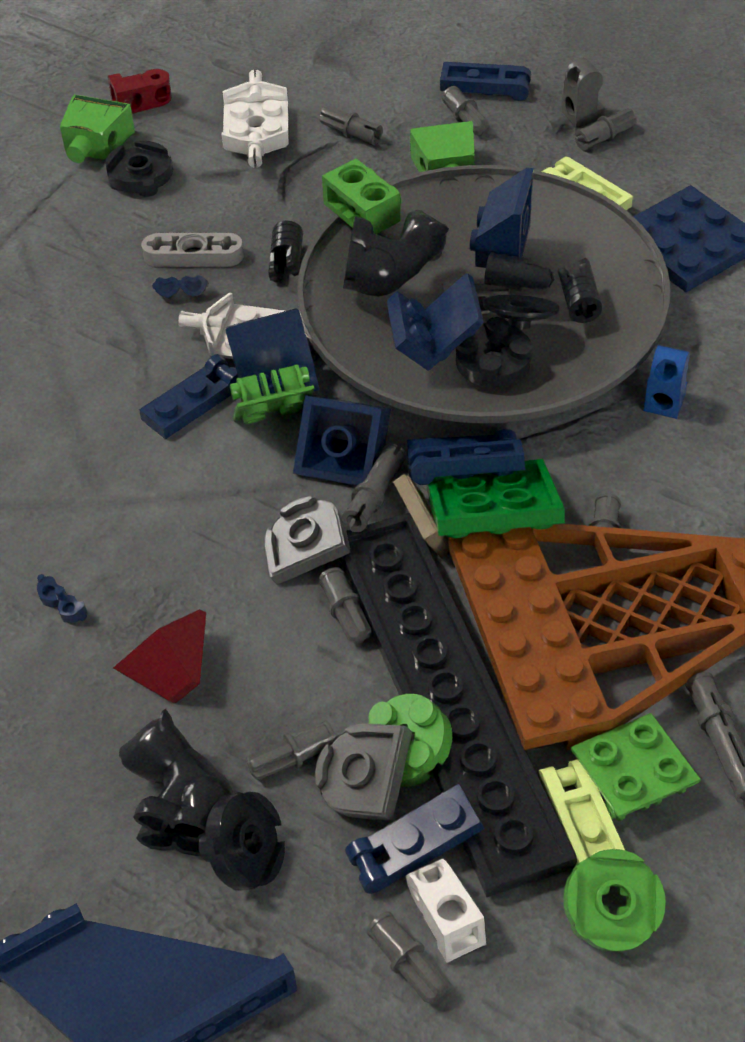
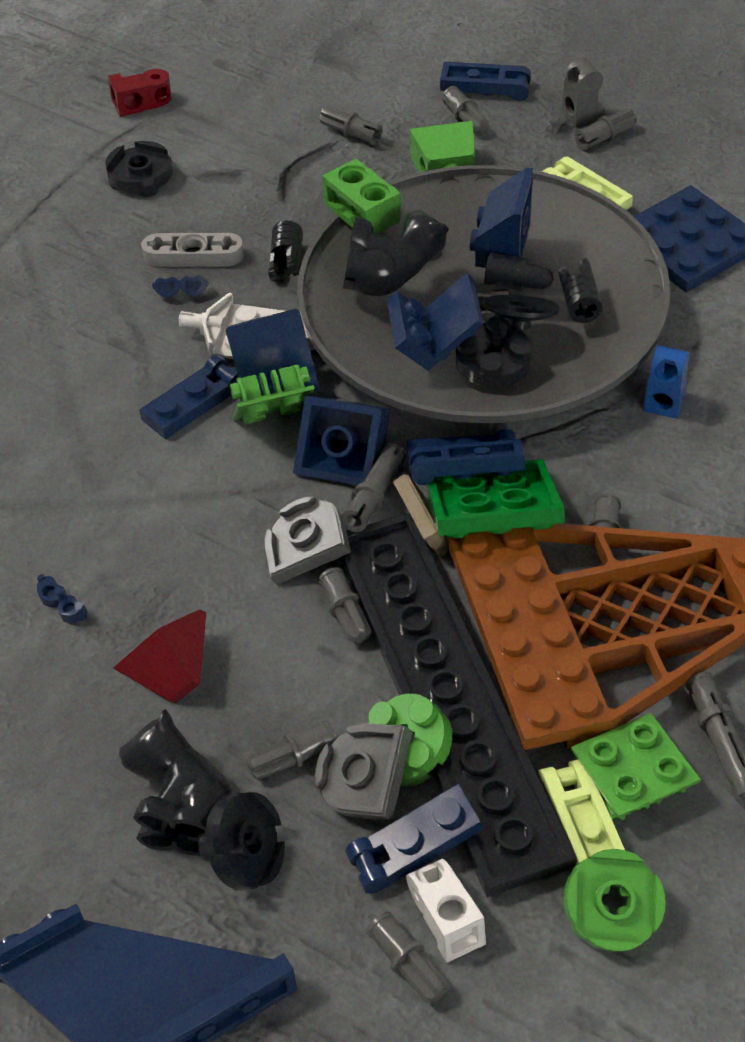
(95, 127): bright green torso -> none
(251, 106): white plate -> none

